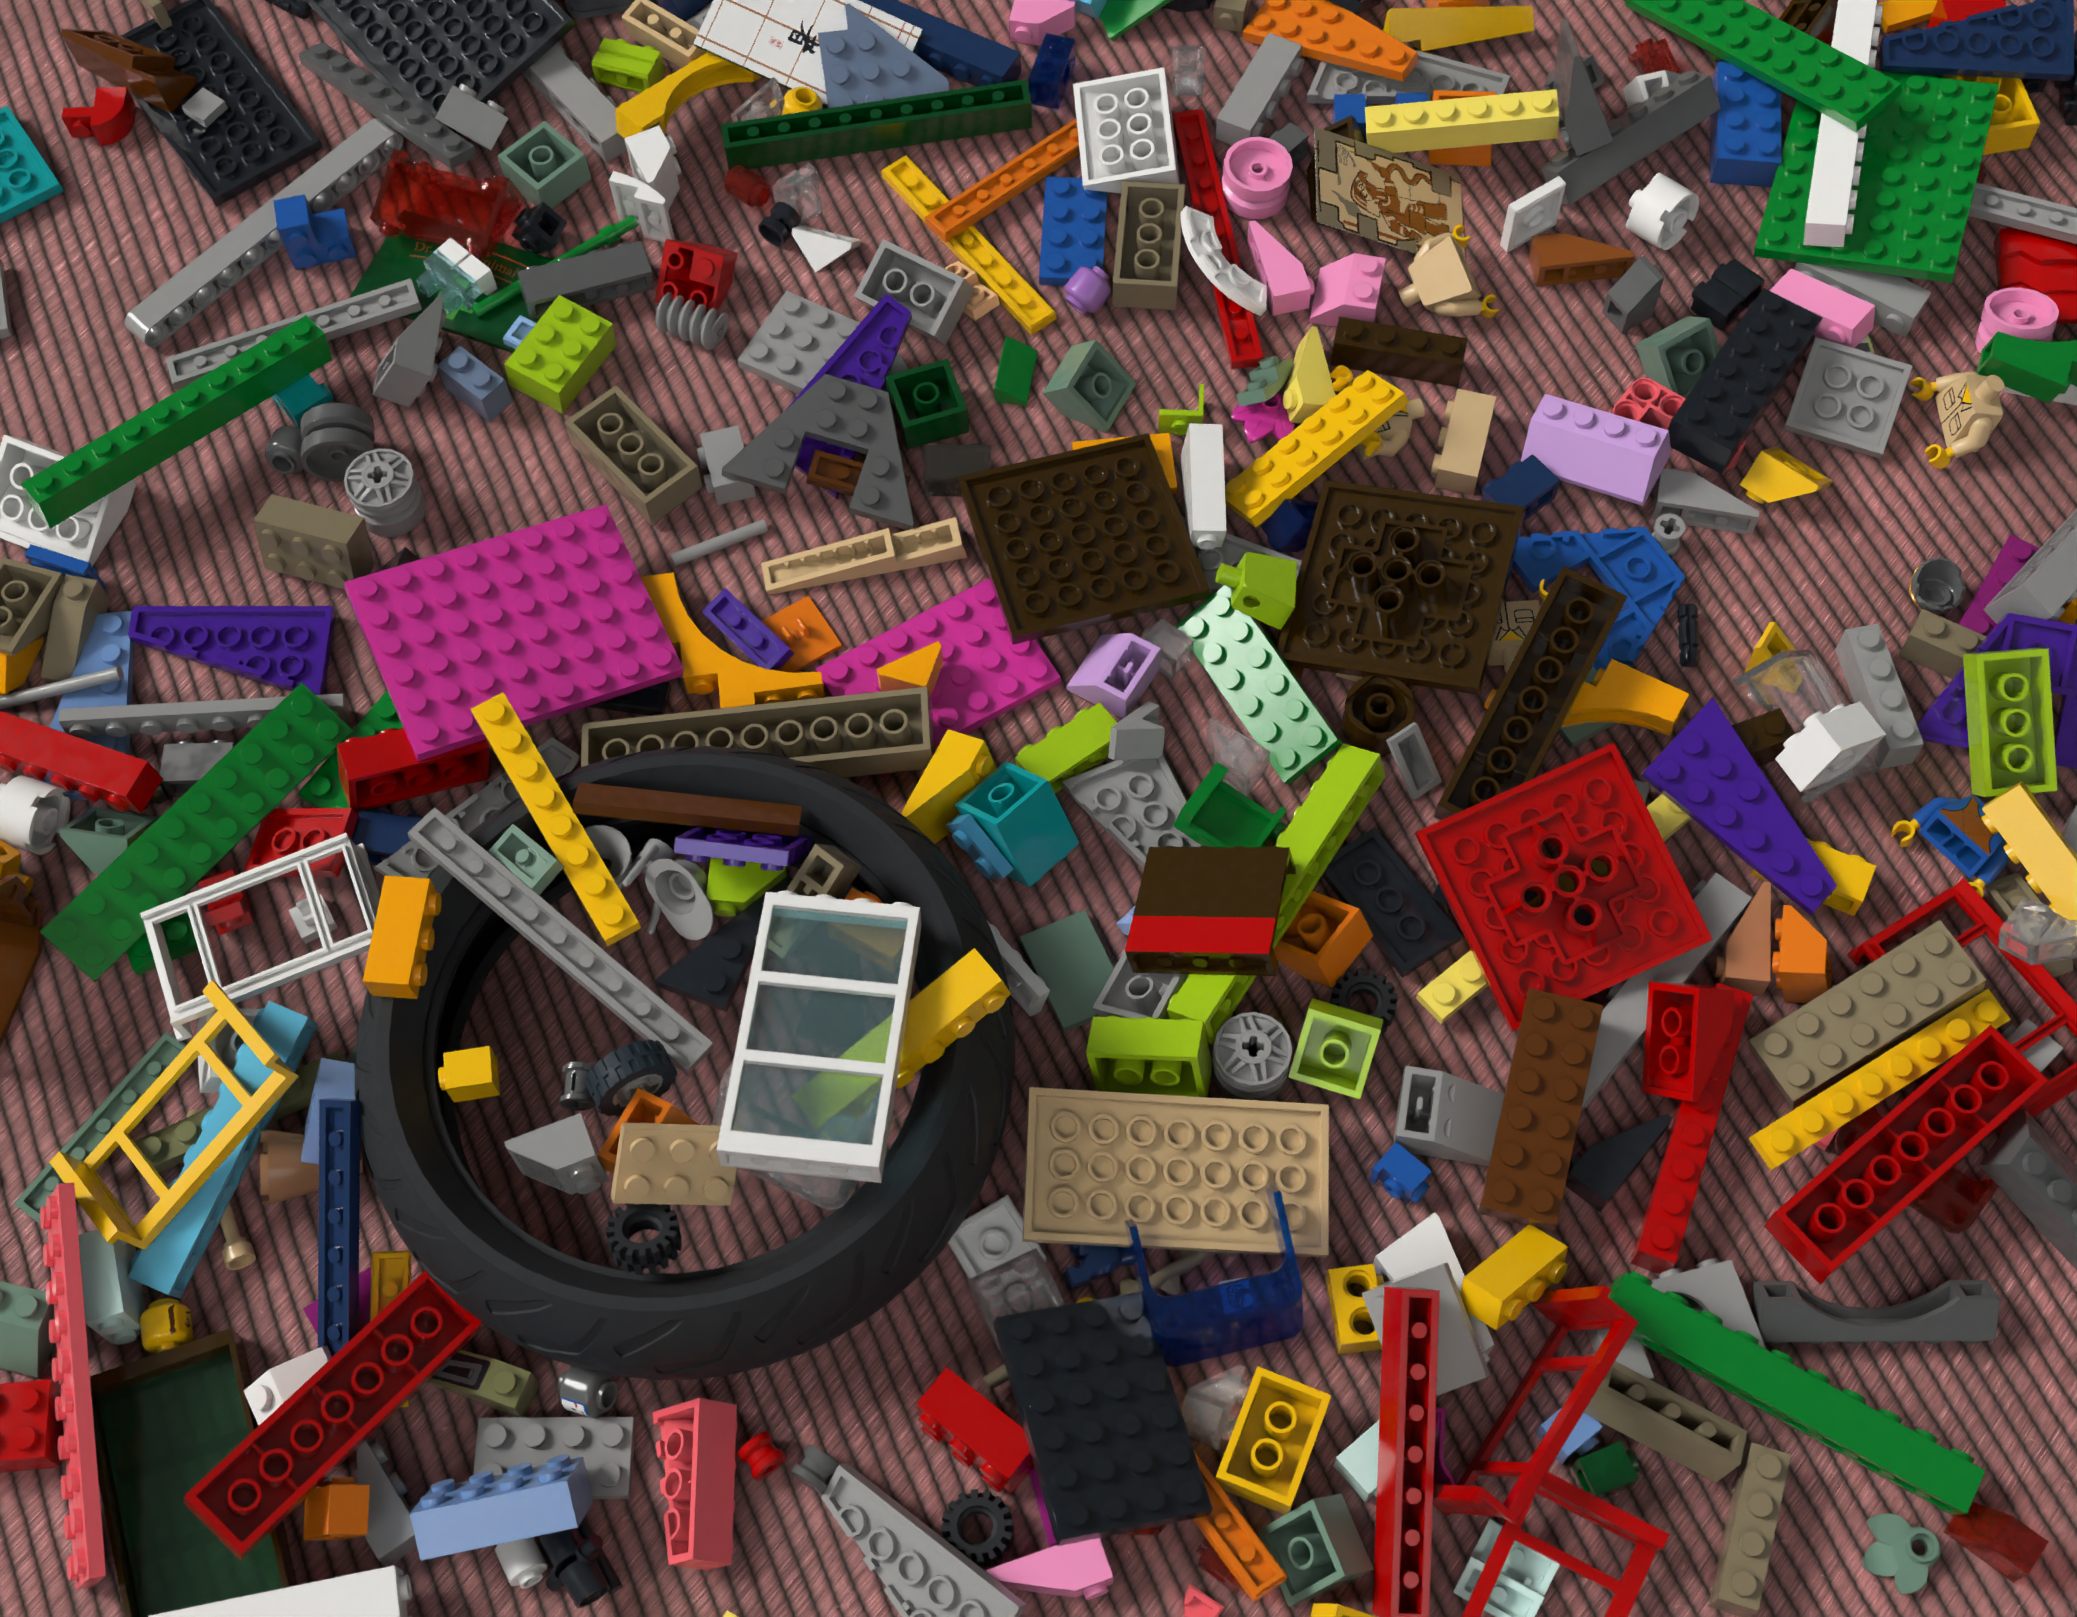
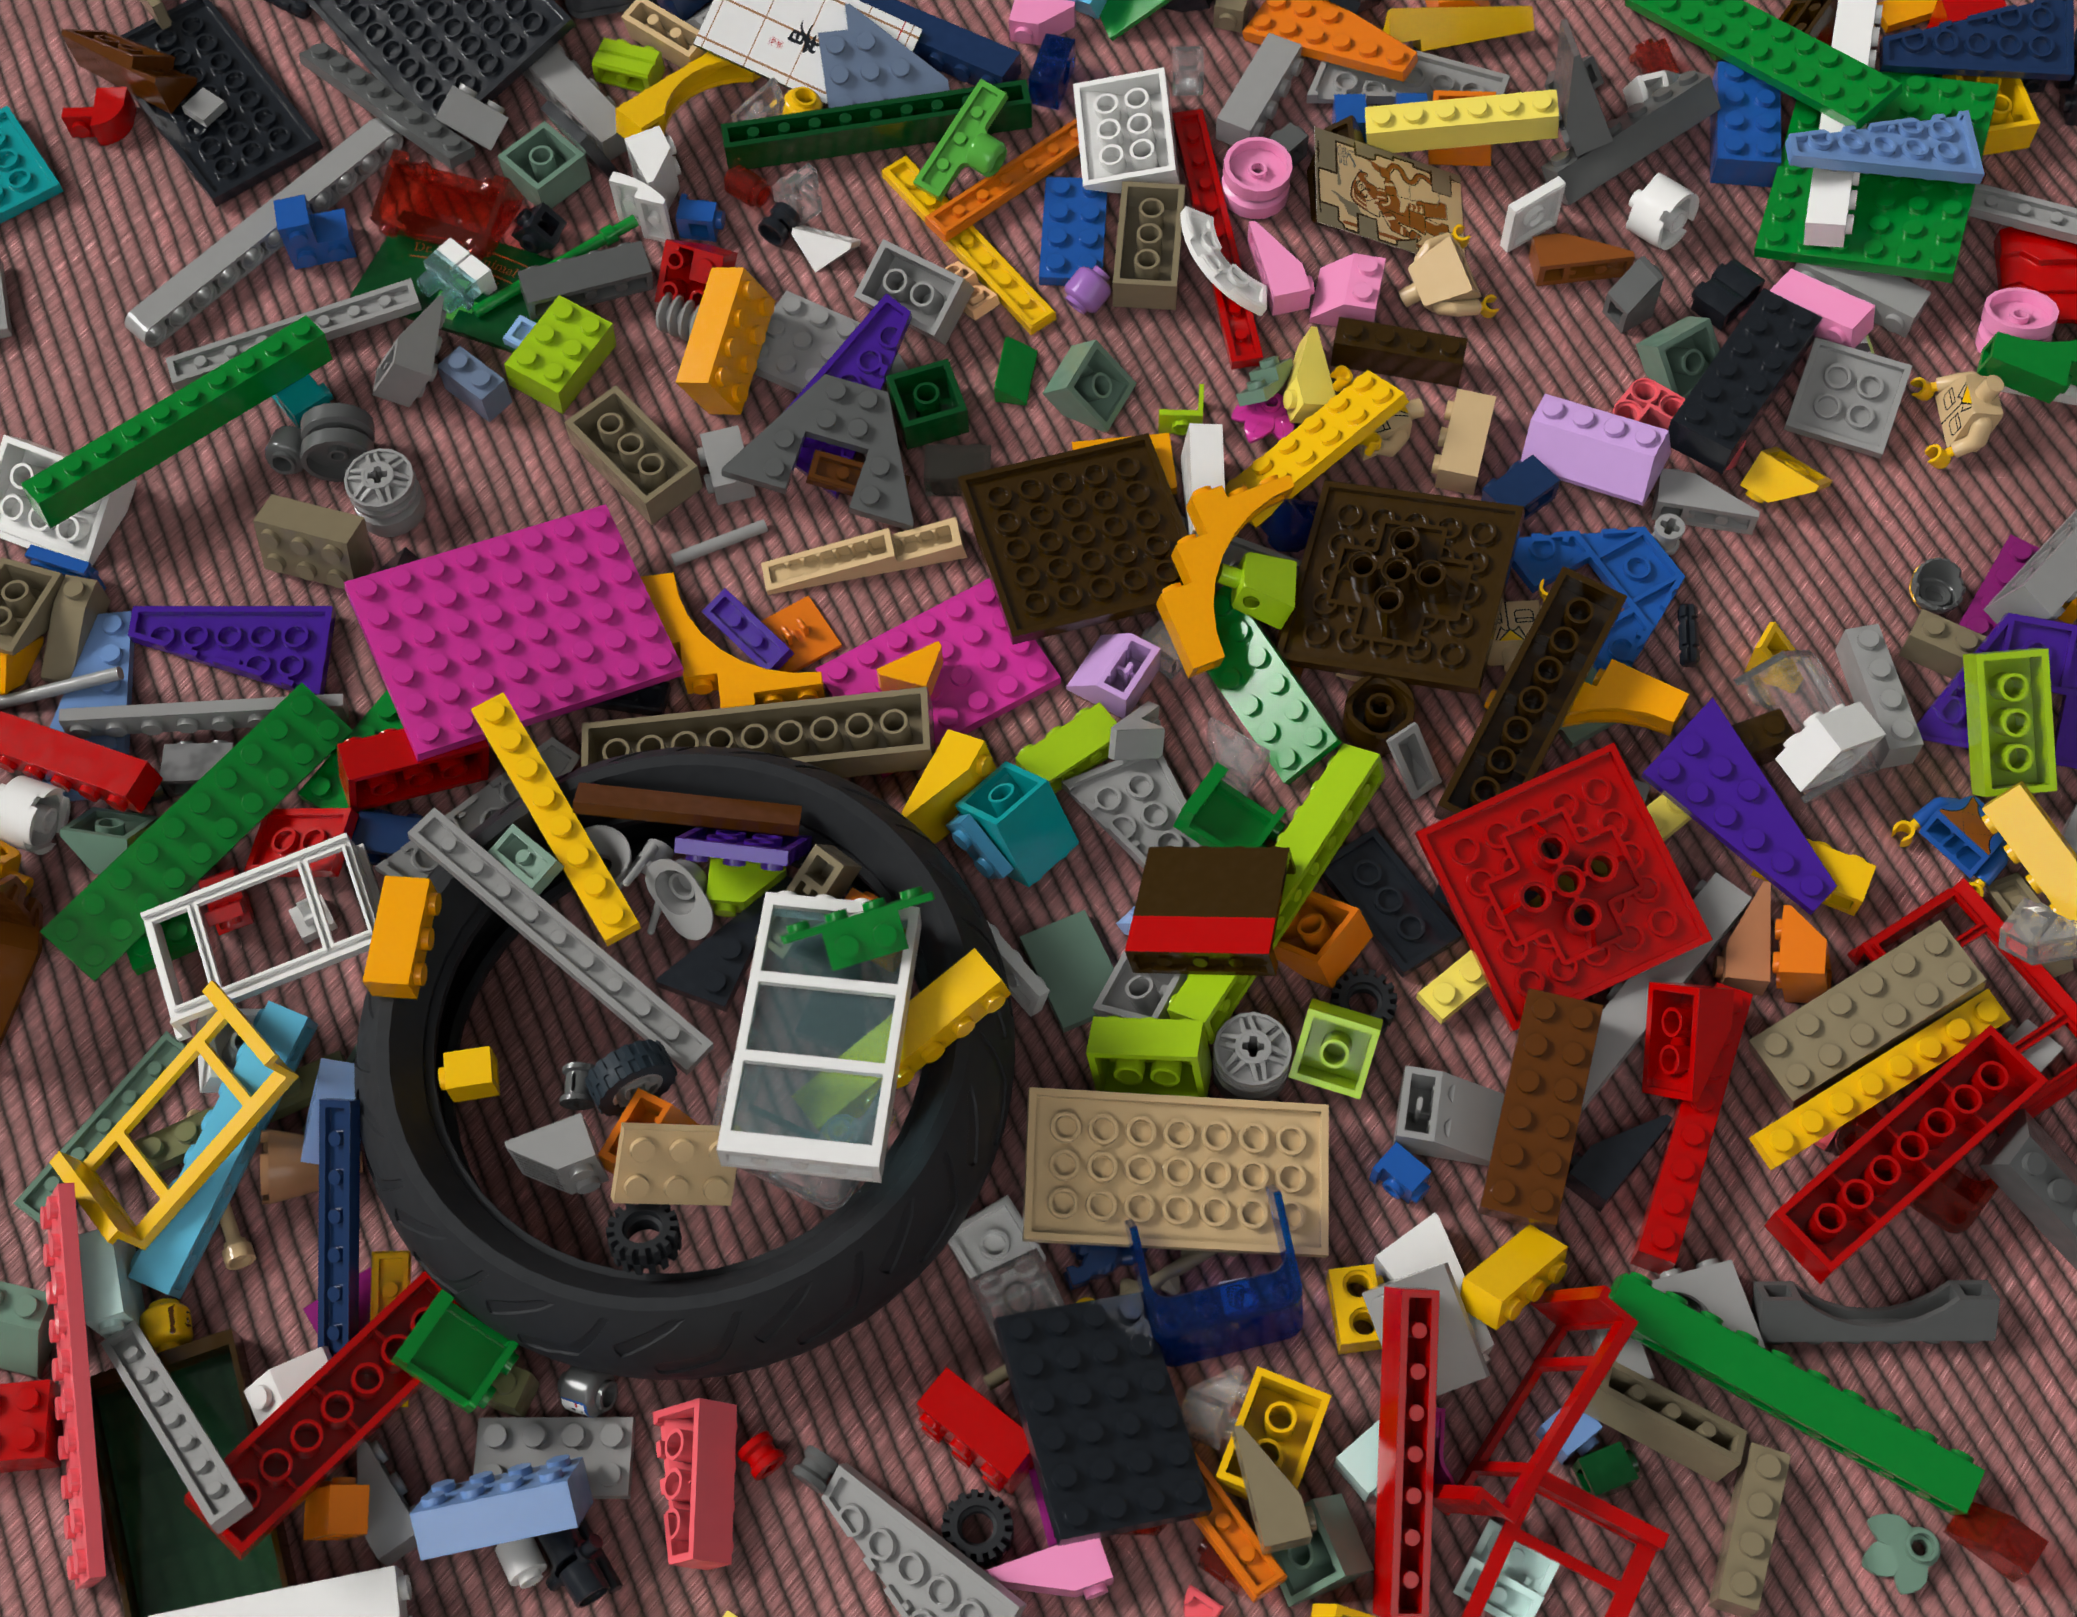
(177, 1428): none -> light grey plate
(456, 1354): none -> green panel
(579, 138): none -> black tile
(699, 219): none -> blue brick
(726, 341): none -> light orange brick
(863, 934): none -> green bracket
(966, 143): none -> bright green plate
(1190, 607): none -> light orange arch
(1273, 1500): none -> dark tan slope
(1899, 148): none -> medium blue wing

